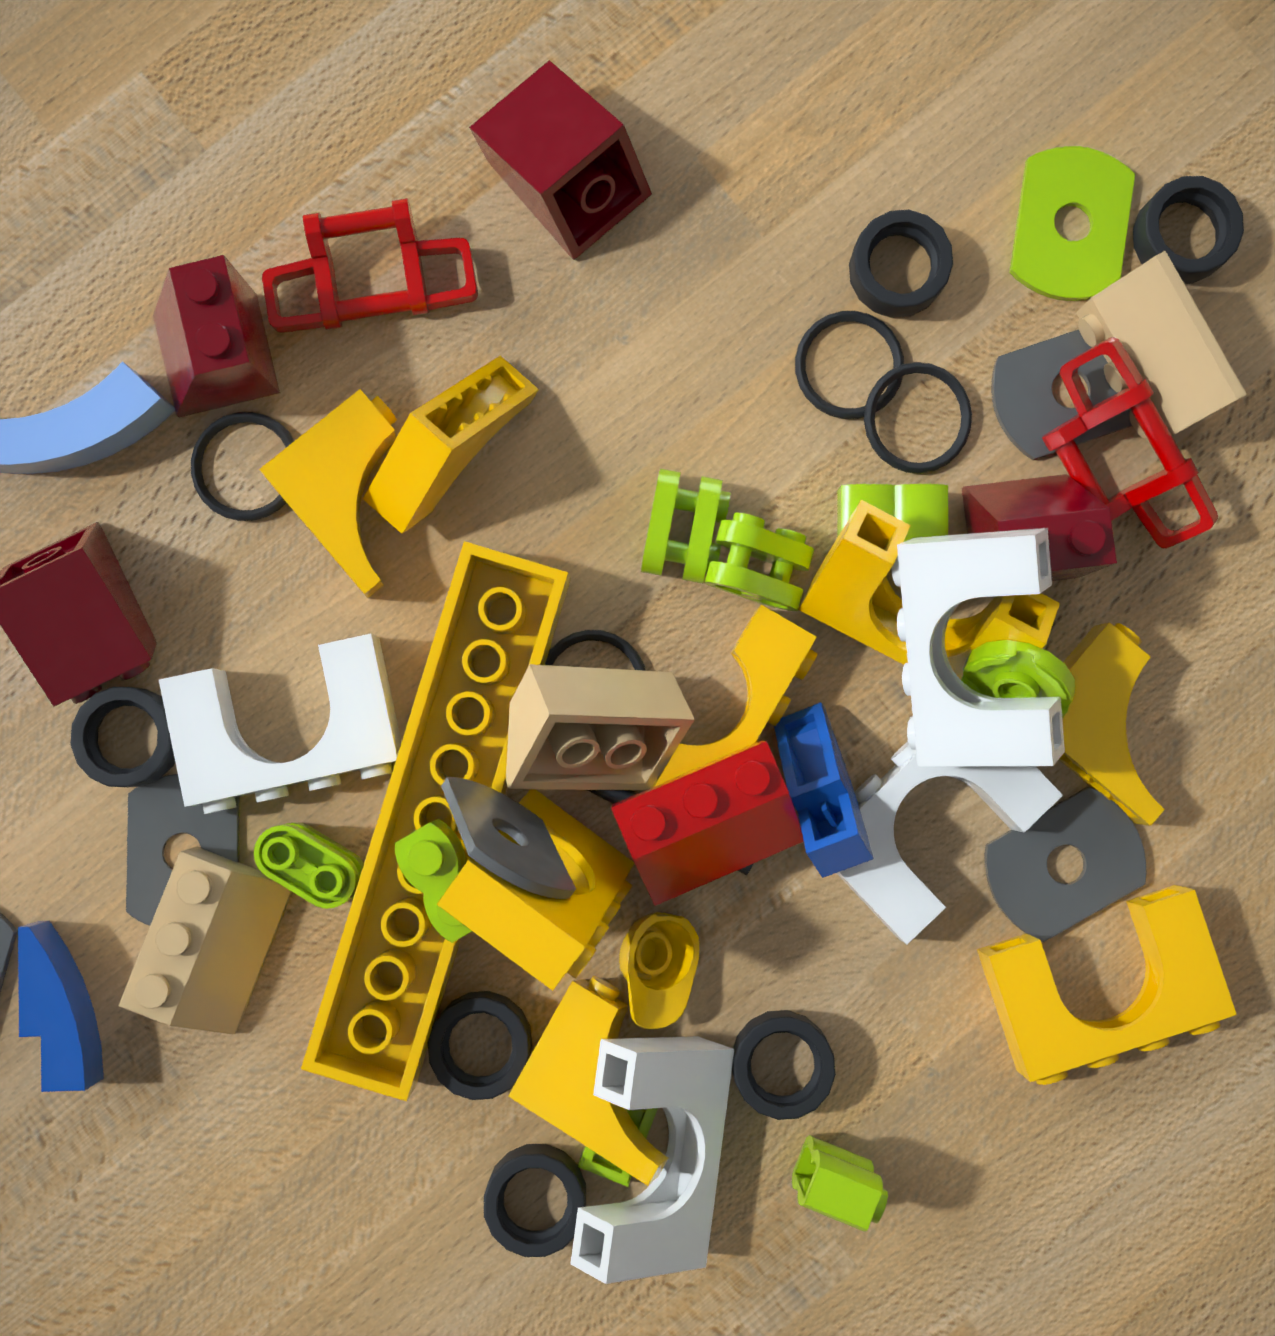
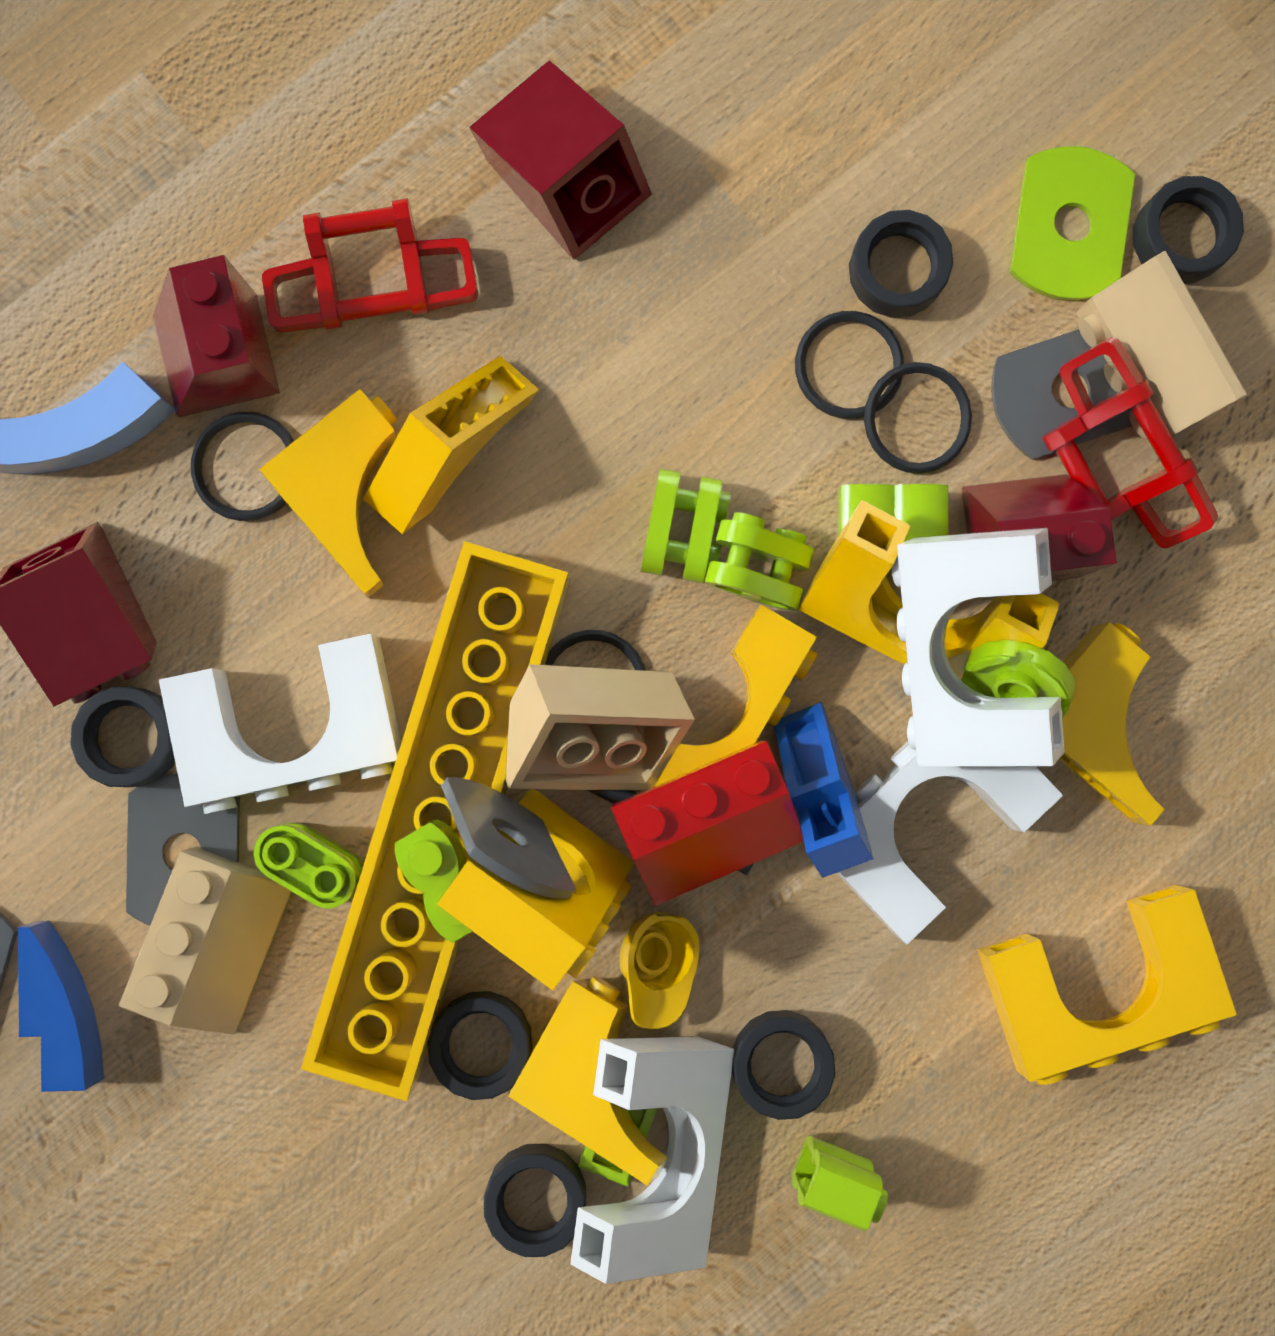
(1111, 864): dark grey piece -> none

